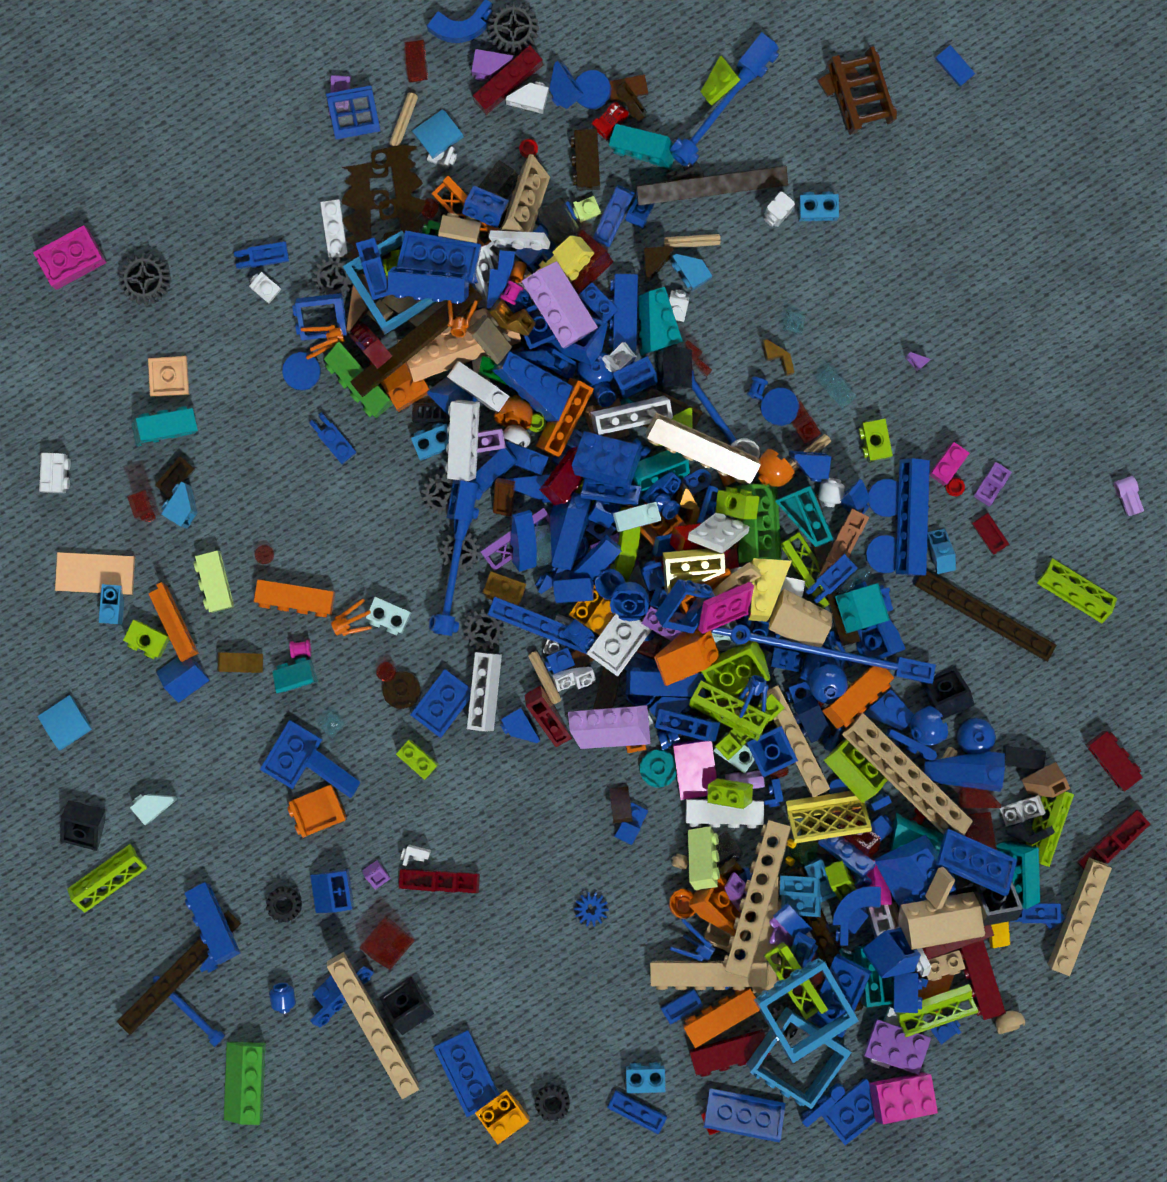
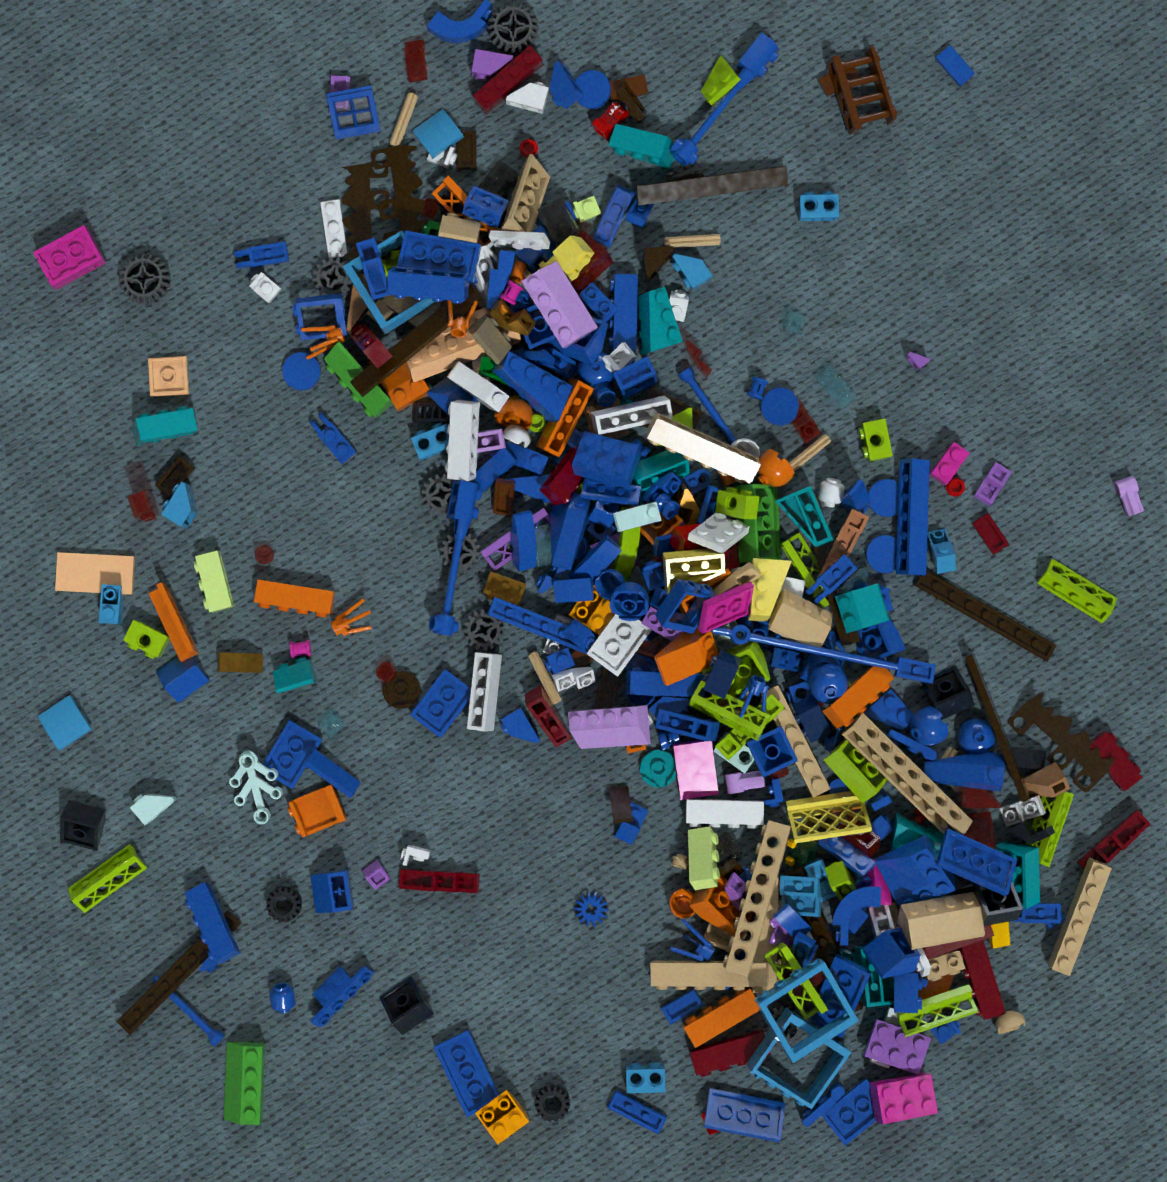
(54, 473): white brick -> none
(255, 784): none -> light aqua plant
(372, 1025): tan brick -> none
(387, 943): clear red slope -> none
(389, 612): light aqua brick -> none
(417, 759): lime brick -> none
(467, 151): none -> dark brown tile
(586, 159): dark brown brick -> none
(674, 368): black slope -> none
(722, 673): none -> dark blue brick
(730, 793): lime brick -> none
(773, 352): pearl gold slope -> none
(778, 209): white brick -> none
(812, 464): blue slope -> none
(940, 888): tan tile -> none
(998, 728): none -> dark brown tile
(1072, 746): none -> dark brown piece

